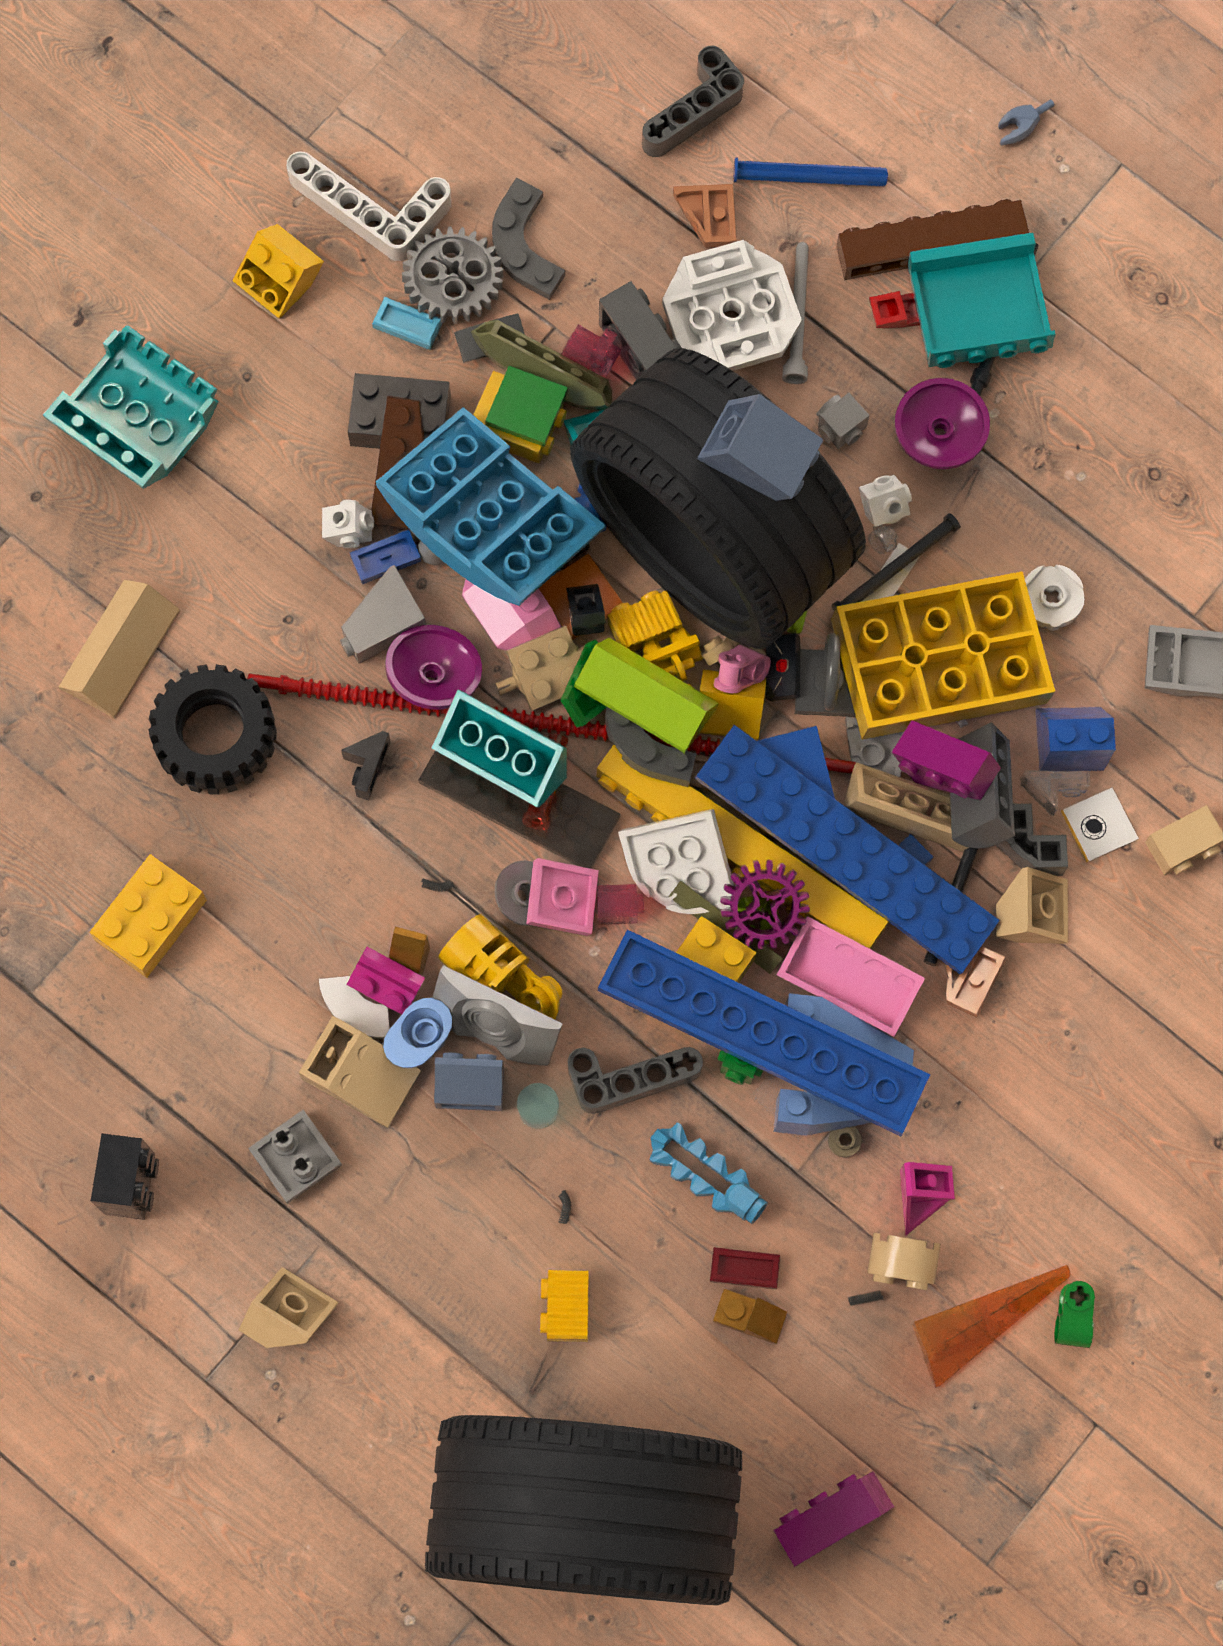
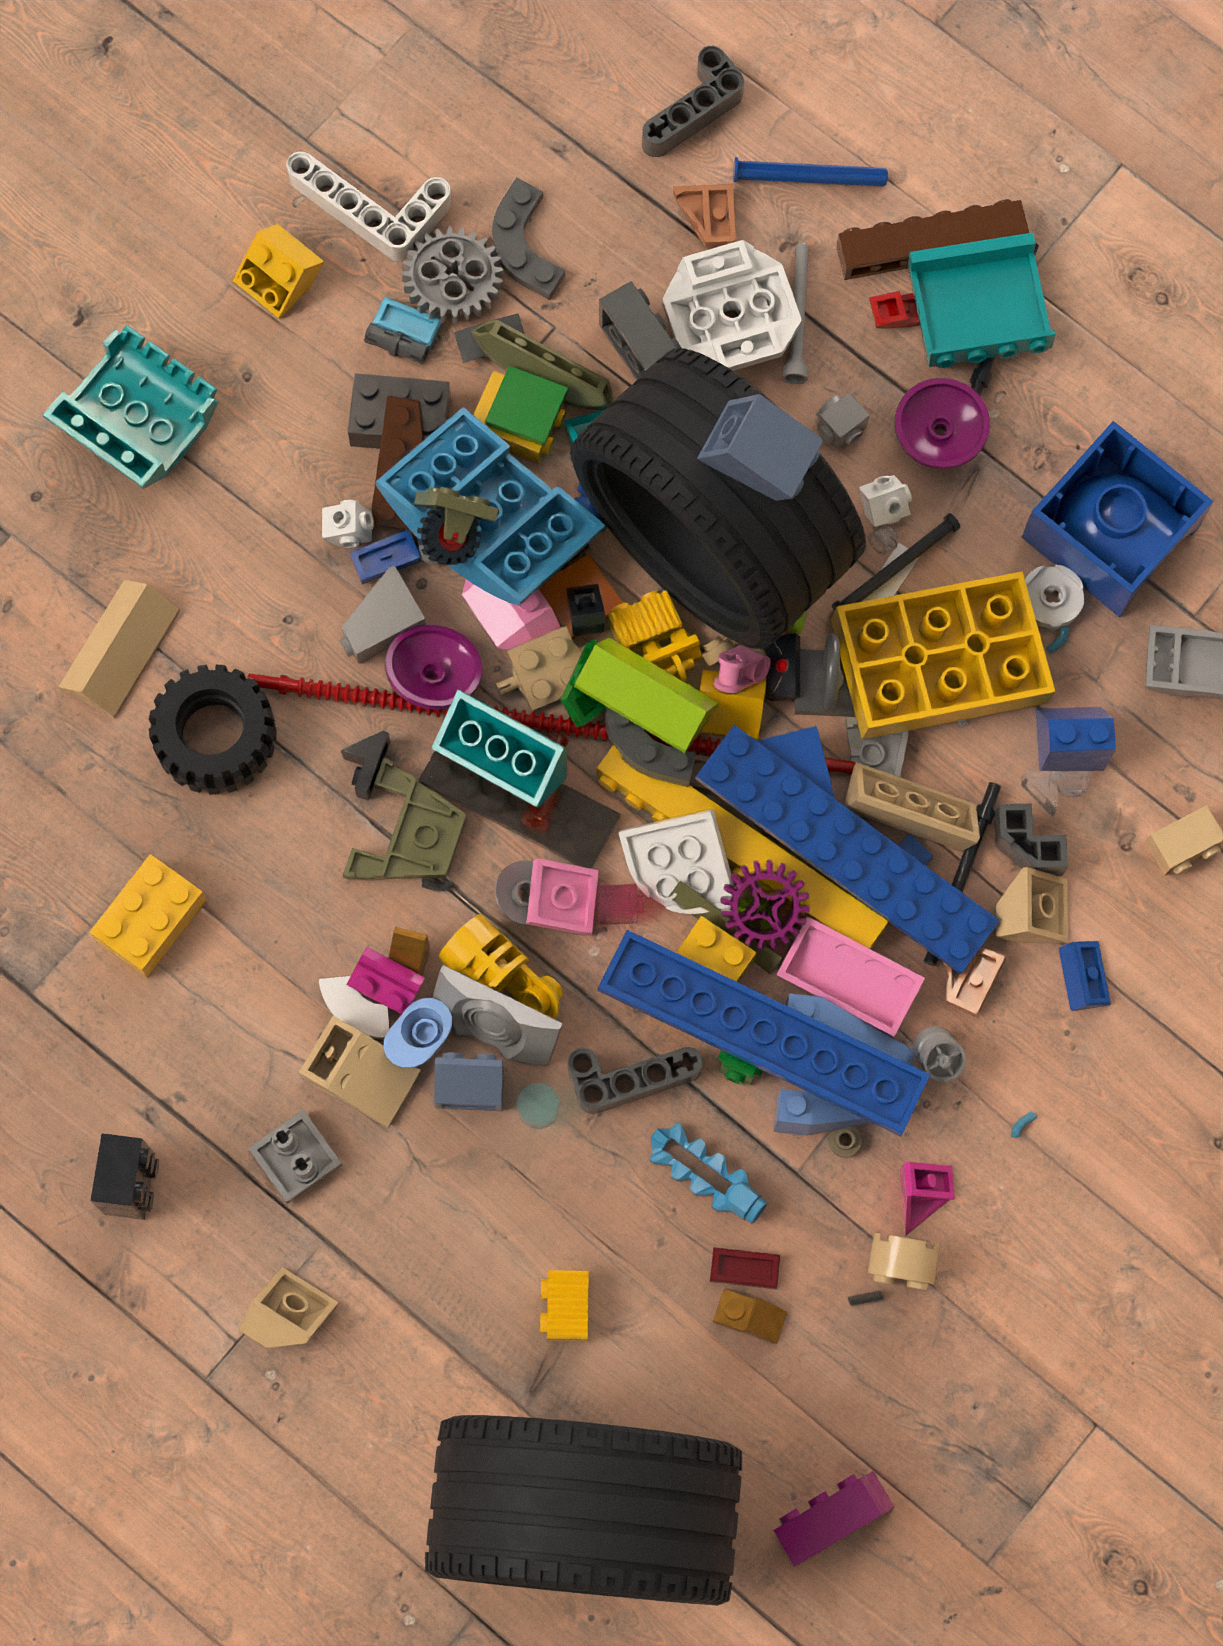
(396, 343): none -> dark grey pin
(423, 835): none -> olive wing
(451, 526): none -> plate
(563, 1198): dark grey leg -> none
(591, 350): clear pink brick -> none
(939, 1053): none -> light grey wheel
(945, 762): magenta wedge -> none
(963, 1331): clear orange wedge -> none
(991, 819): dark grey brick -> none
(1016, 1129): none -> medium azure leg
(1025, 118): sand blue hand -> none
(1063, 633): none -> medium azure leg
(1075, 1322): green piece -> none
(1084, 975): none -> blue slope
(1099, 824): white sticker -> none
(1116, 517): none -> blue piece

